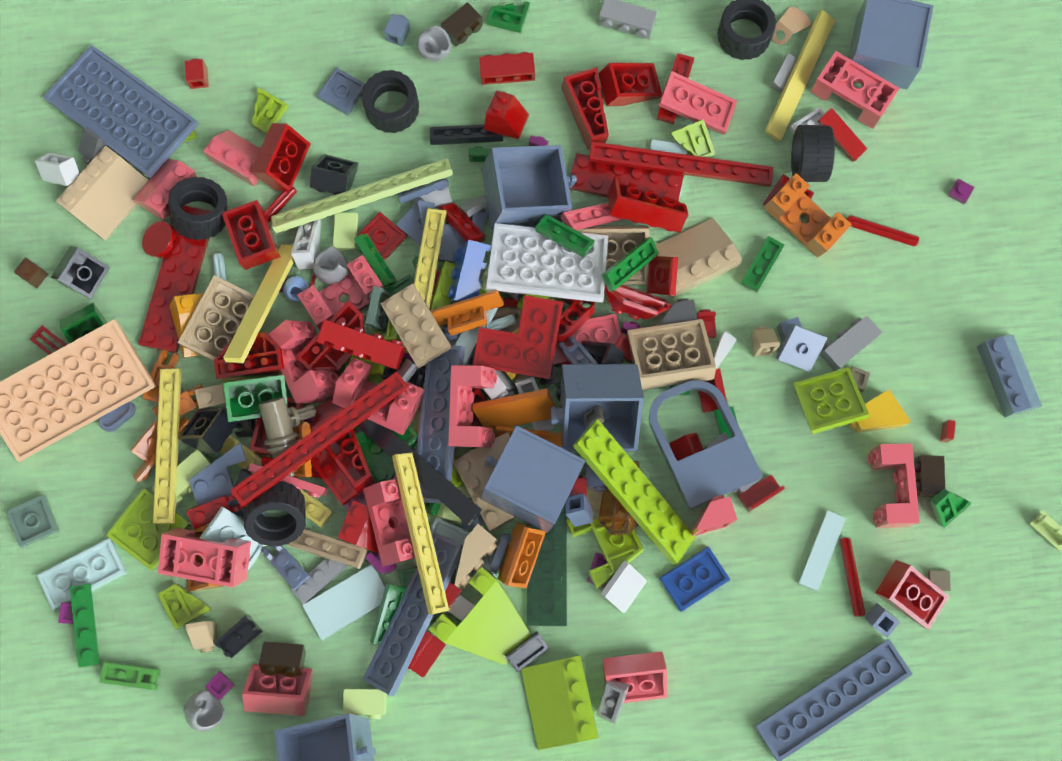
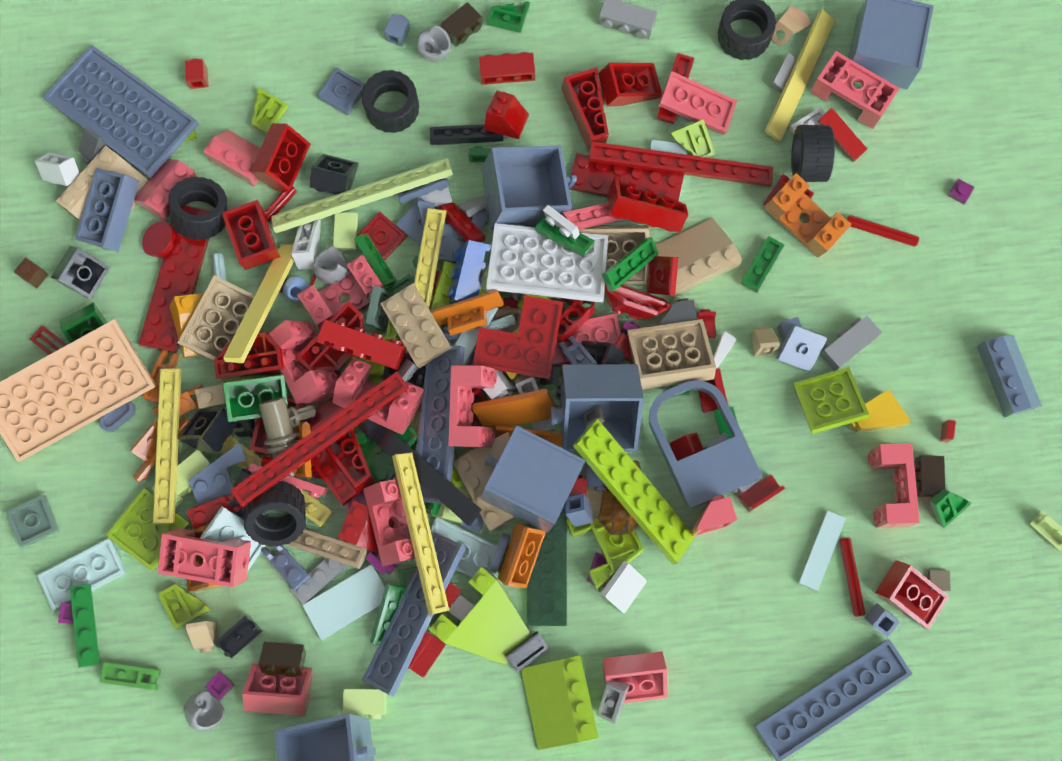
(107, 209): none -> sand blue slope
(475, 549): tan slope -> none
(538, 141): magenta plate -> none
(555, 218): none -> white plate
(694, 579): blue tile -> none
(861, 377): dark tan tile -> none

